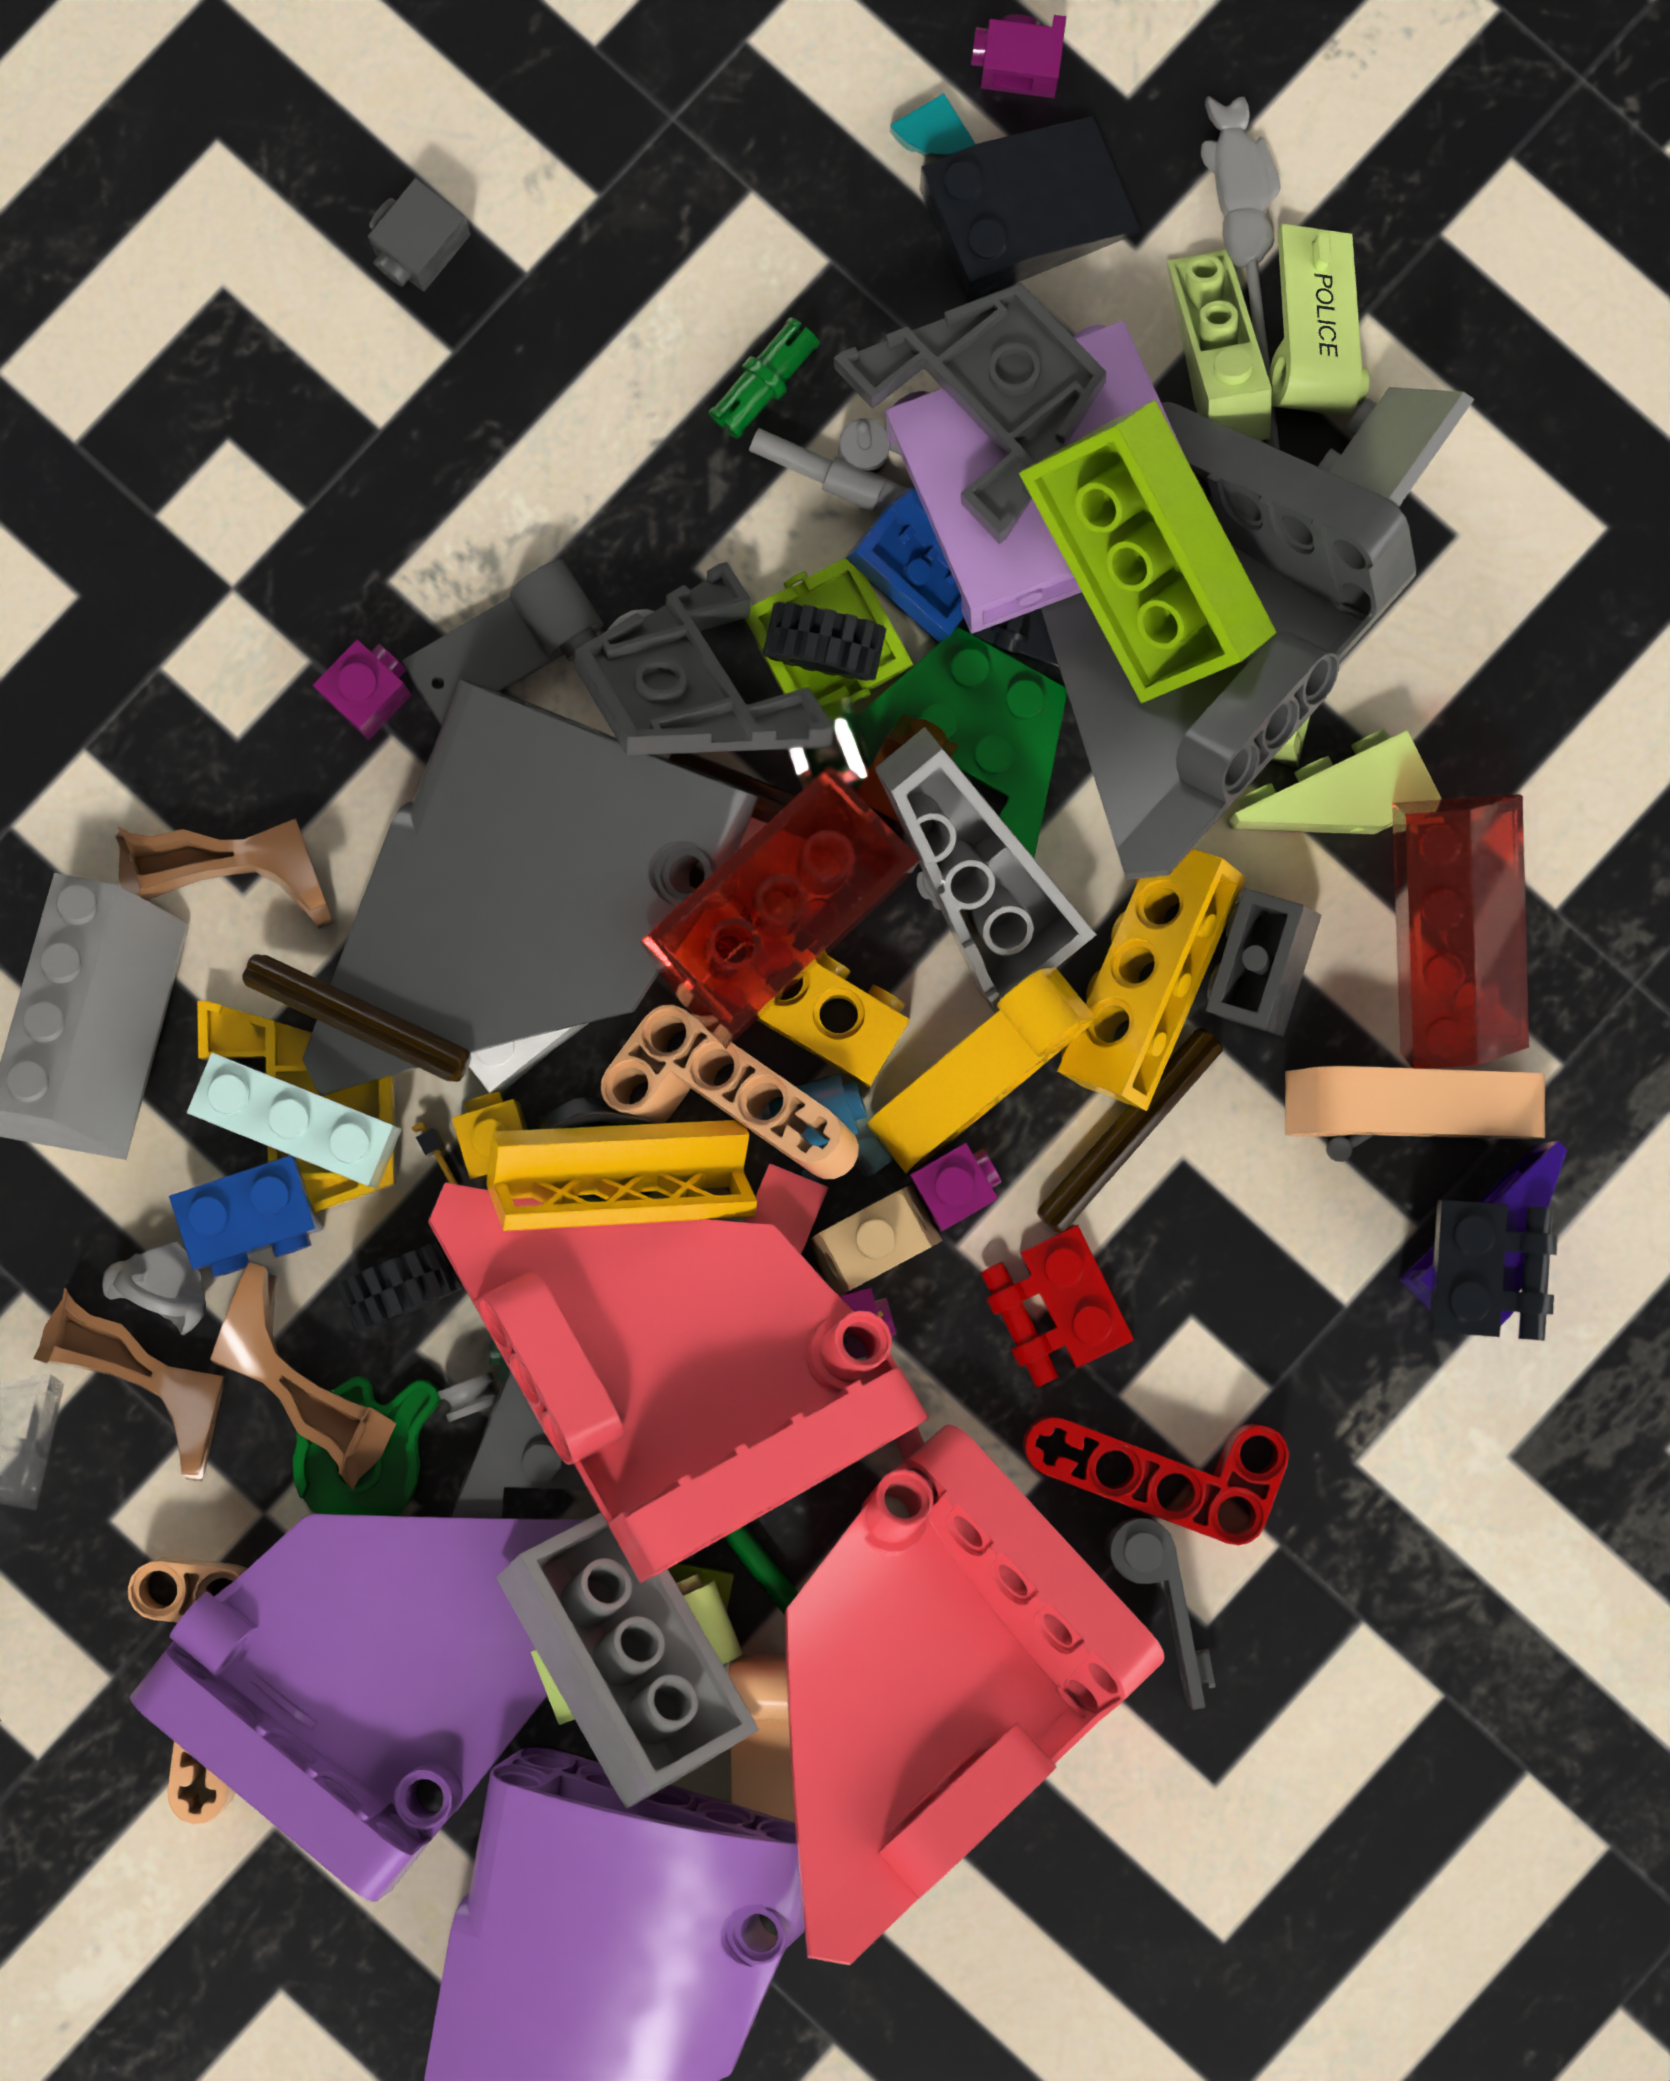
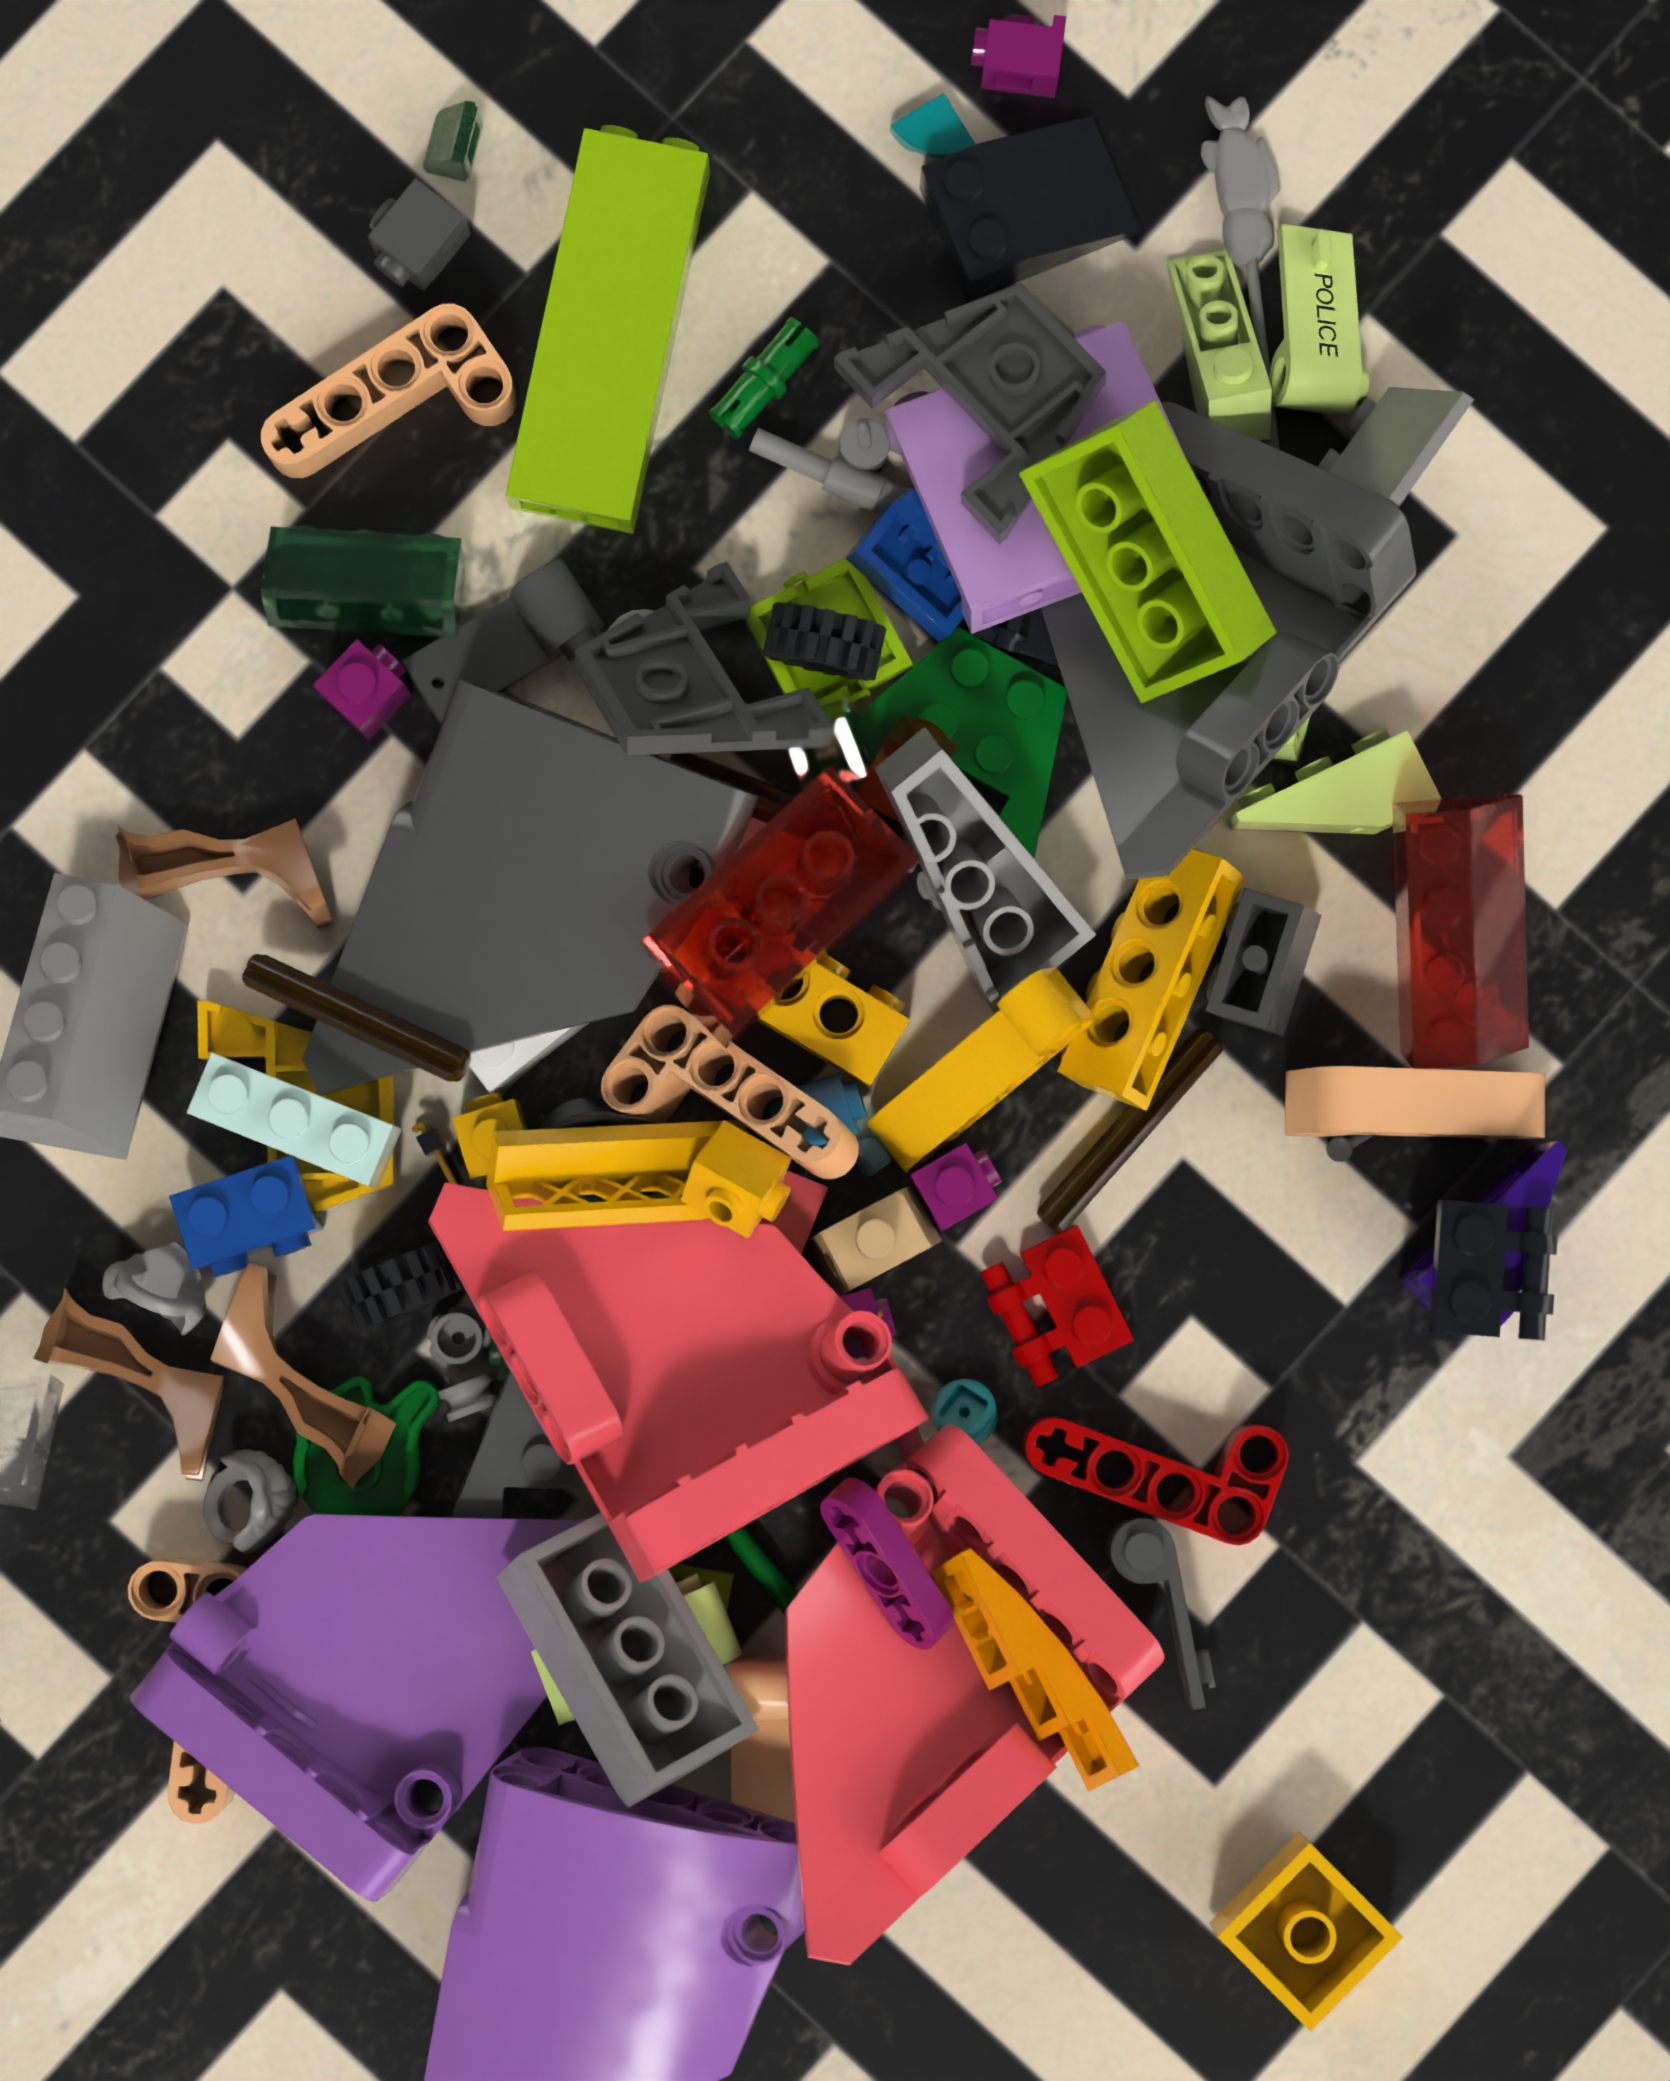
(270, 1503): none -> light grey piece
(363, 581): none -> clear green brick
(385, 403): none -> light nougat beam
(441, 1335): none -> light grey plate
(454, 141): none -> clear green slope
(608, 329): none -> lime brick
(737, 1180): none -> yellow brick
(887, 1563): none -> magenta beam
(966, 1406): none -> teal tile
(1018, 1647): none -> light orange slope
(1305, 1931): none -> yellow brick

